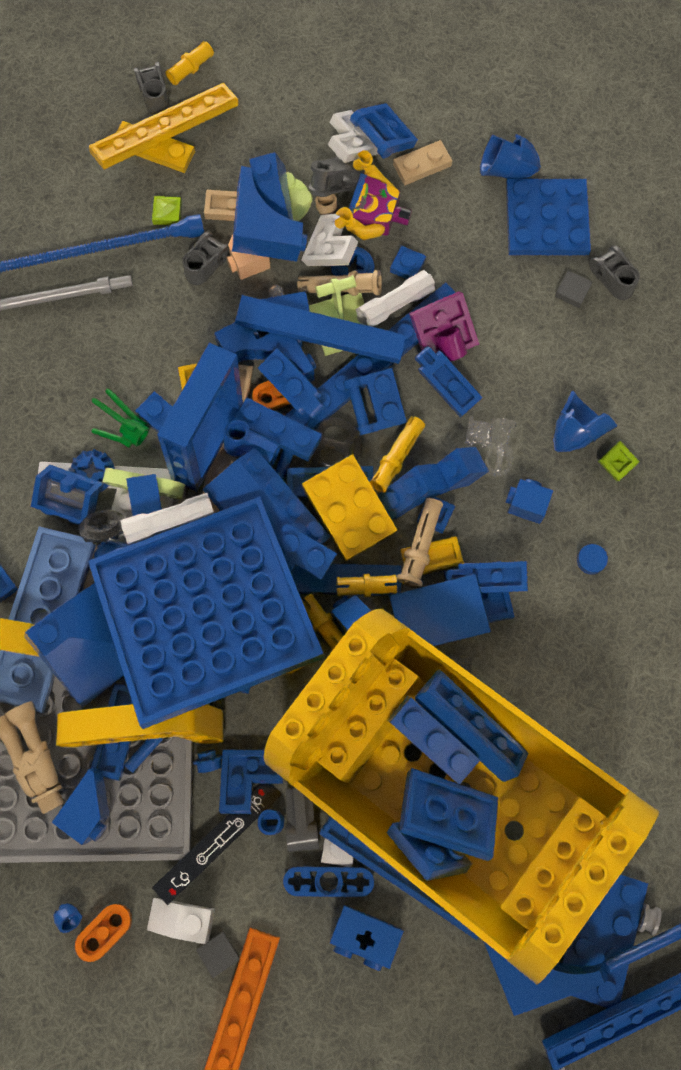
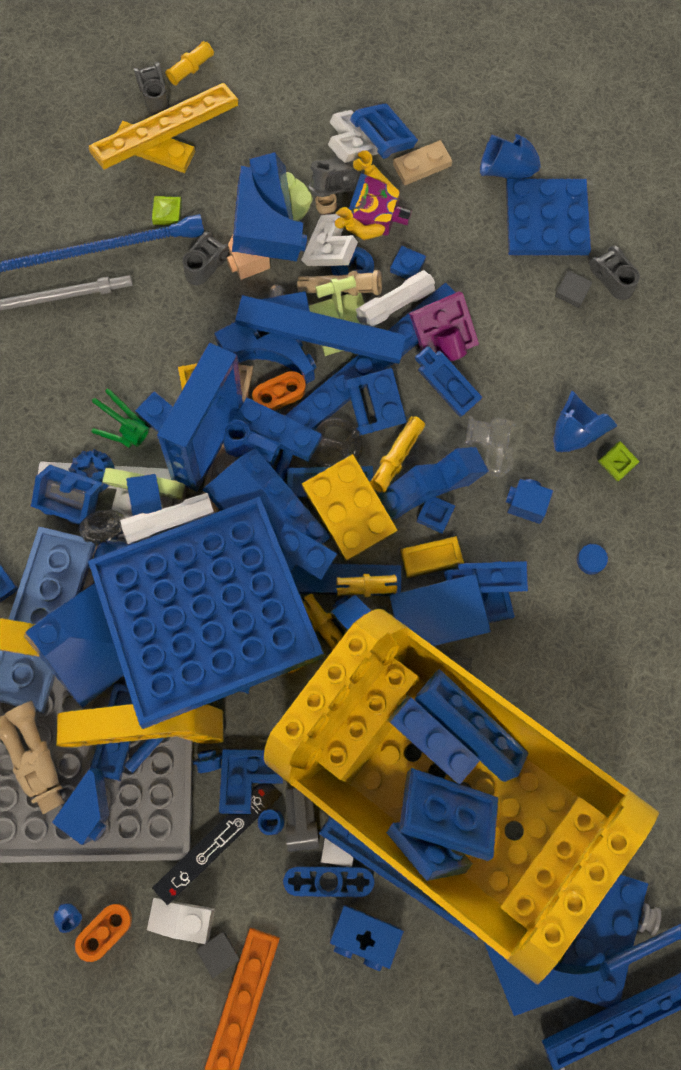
(220, 205): tan plate -> none
(292, 383): blue hinge -> none
(417, 556): tan pin -> none

